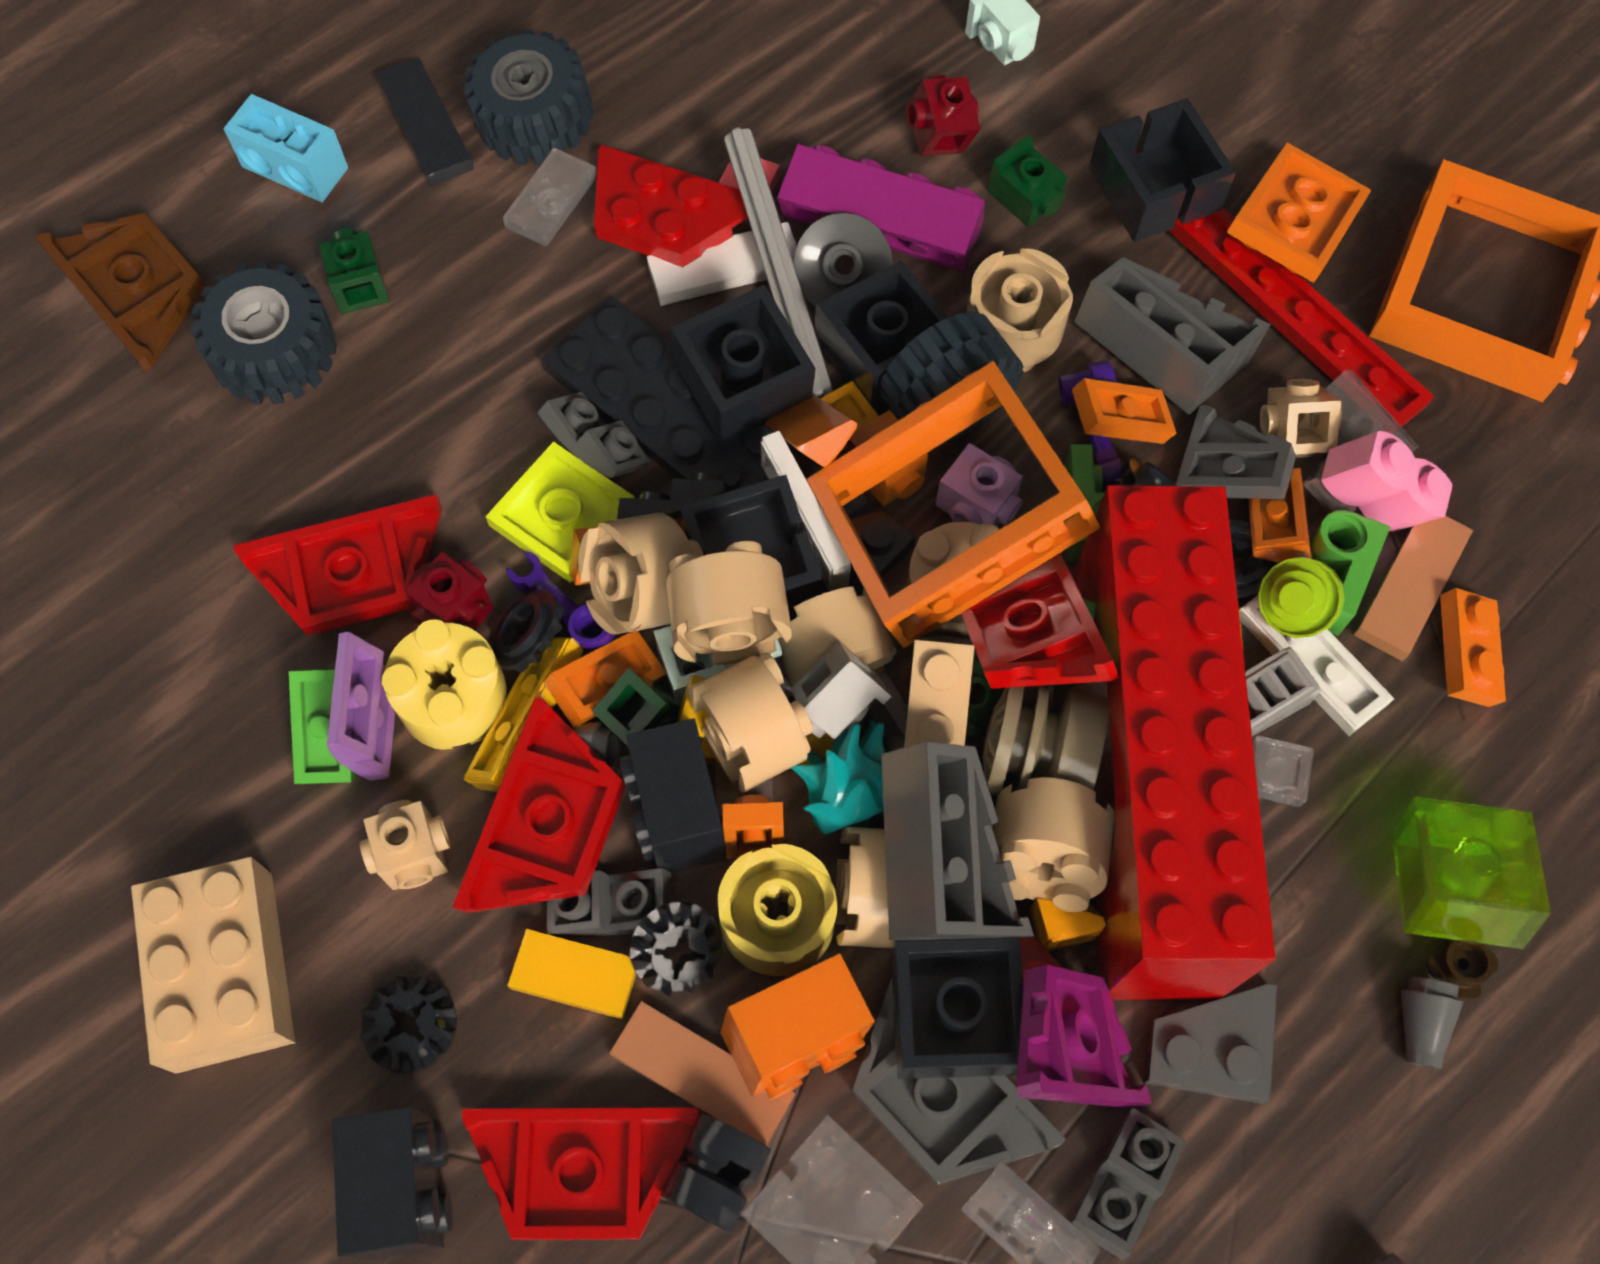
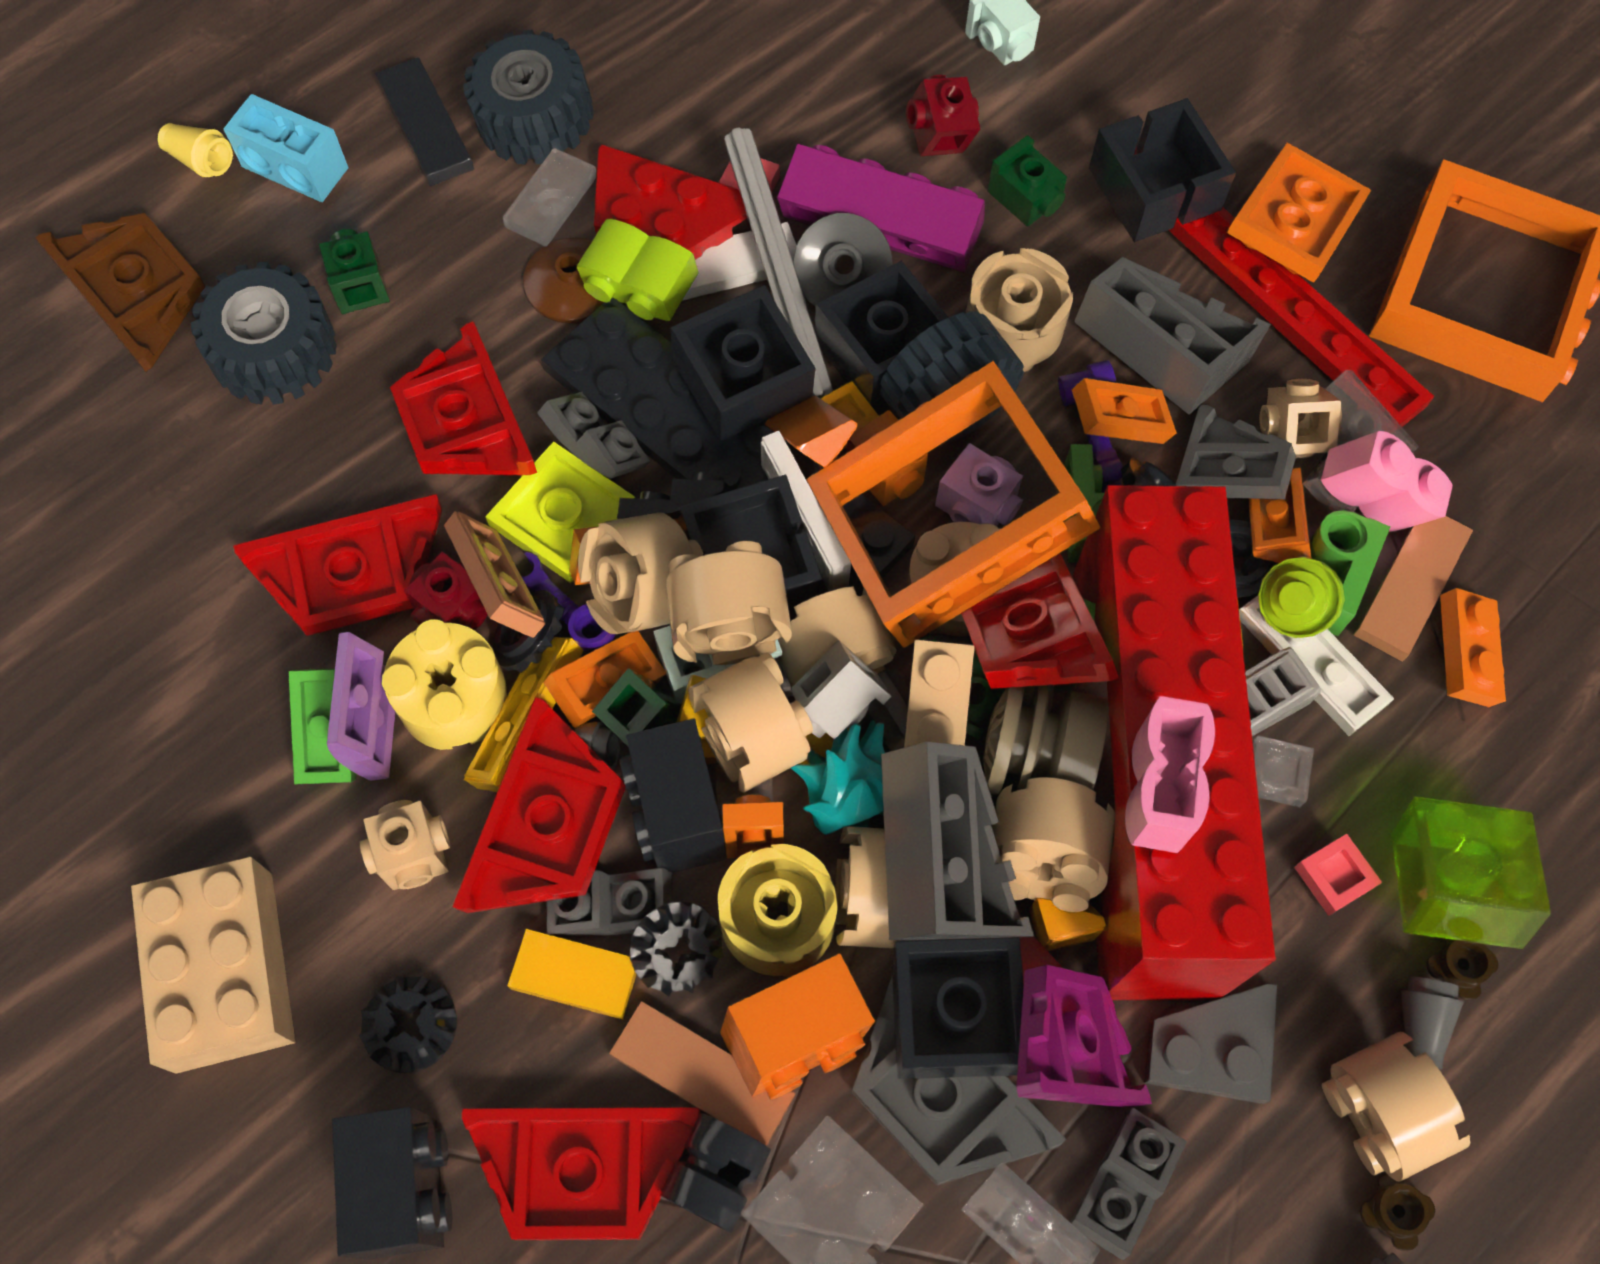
(197, 148): none -> light yellow cone
(461, 414): none -> red wing
(494, 574): none -> nougat tile
(553, 290): none -> reddish brown dish
(637, 270): none -> lime brick
(1171, 783): none -> bright pink brick
(1337, 874): none -> coral plate
(1397, 1108): none -> tan brick
(1416, 1208): none -> dark brown plate

